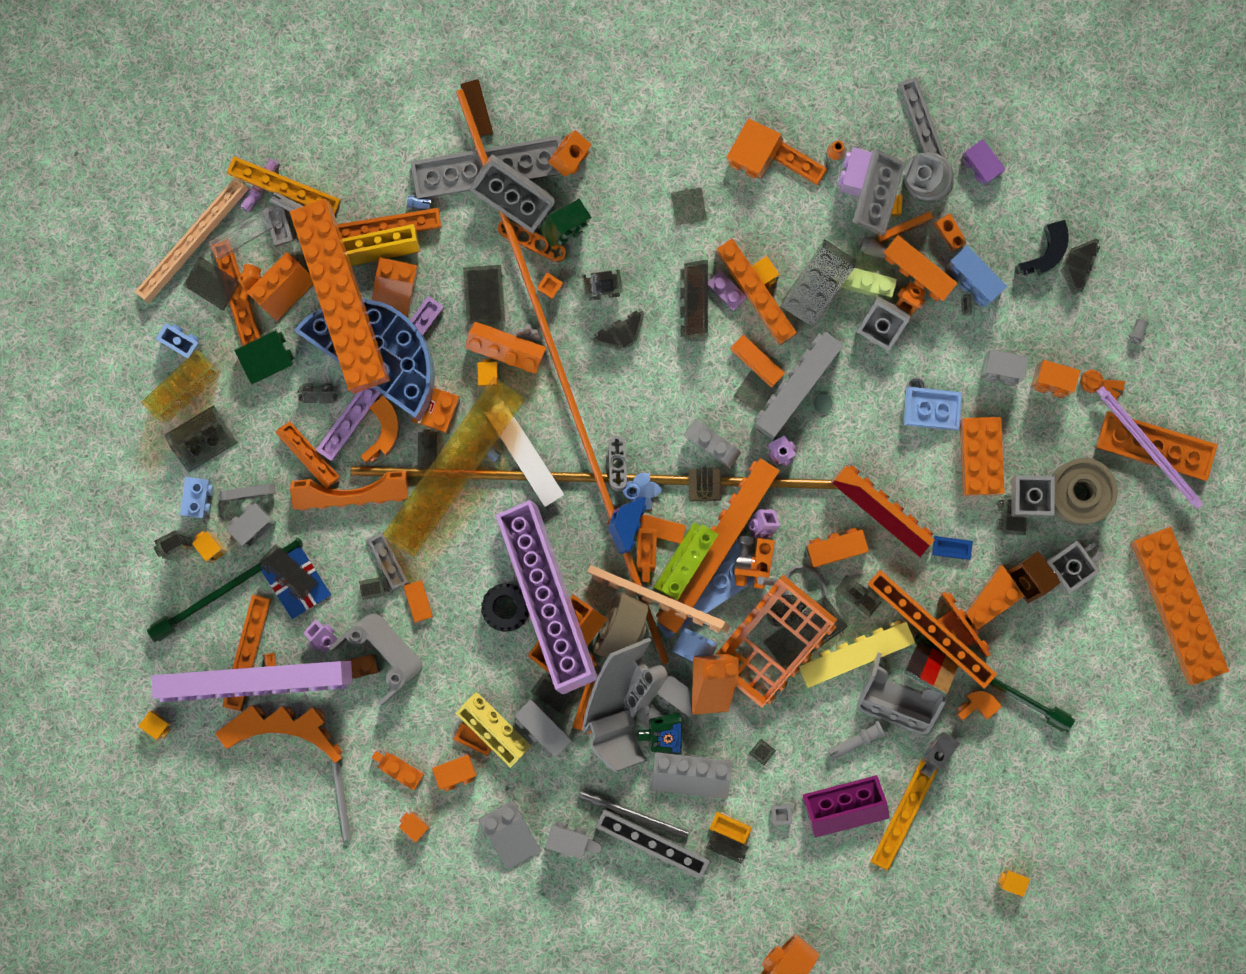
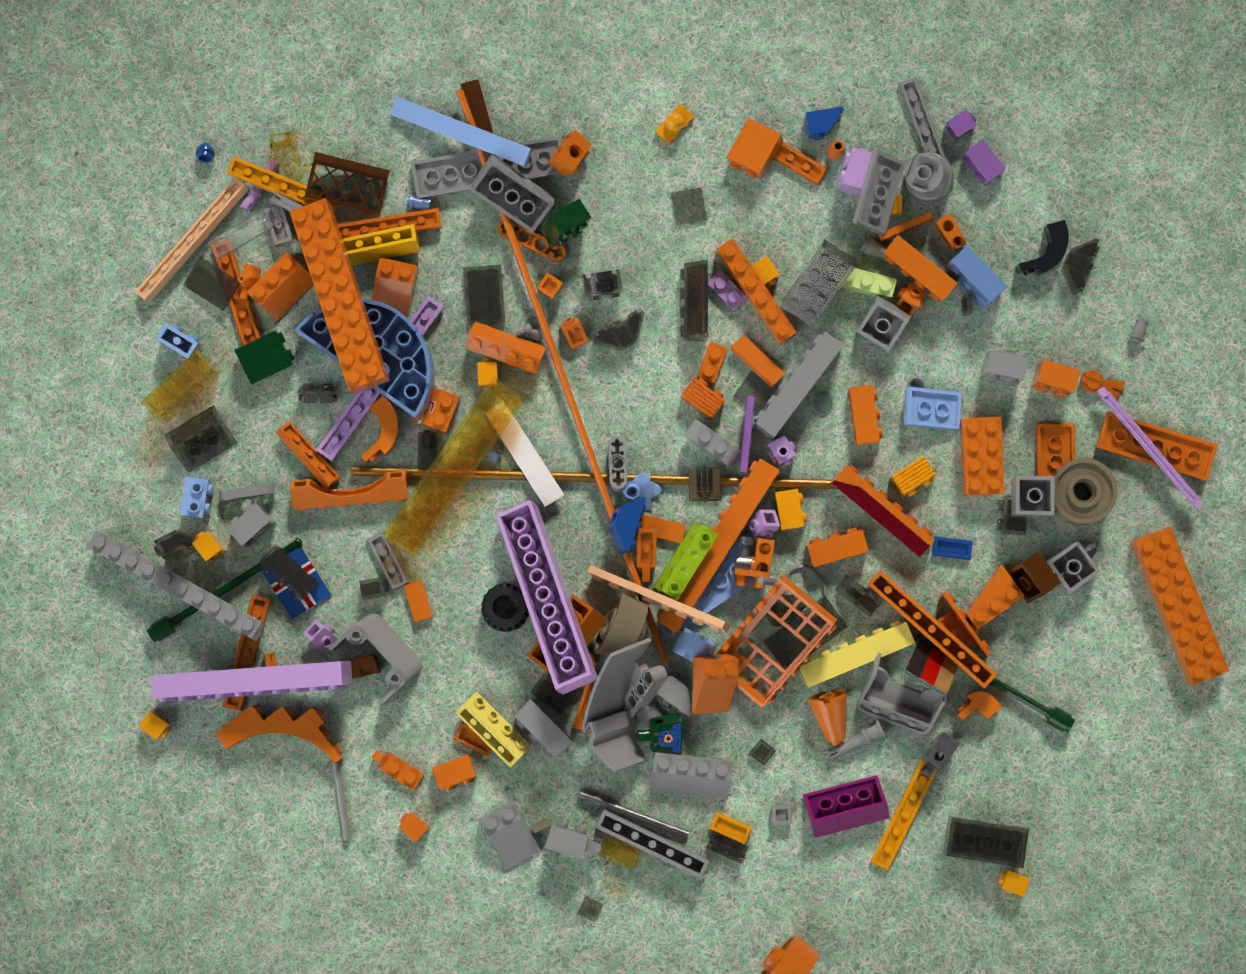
(176, 585): none -> light grey brick
(205, 153): none -> blue plate
(289, 141): none -> clear yellow piece
(352, 167): none -> reddish brown fence
(461, 131): none -> light blue tile
(541, 825): none -> dark tan tile
(573, 332): none -> orange bracket
(589, 908): none -> clear smoke tile
(619, 853): none -> clear yellow slope
(674, 124): none -> light orange tile
(703, 398): none -> orange brick
(712, 362): none -> orange plate
(747, 434): none -> medium lavender tile
(789, 509): none -> light orange brick
(821, 122): none -> blue slope
(831, 714): none -> orange cone
(864, 415): none -> orange brick
(913, 476): none -> light orange brick
(961, 124): none -> medium lavender brick
(986, 841): none -> clear smoke brick
(1054, 446): none -> orange tile

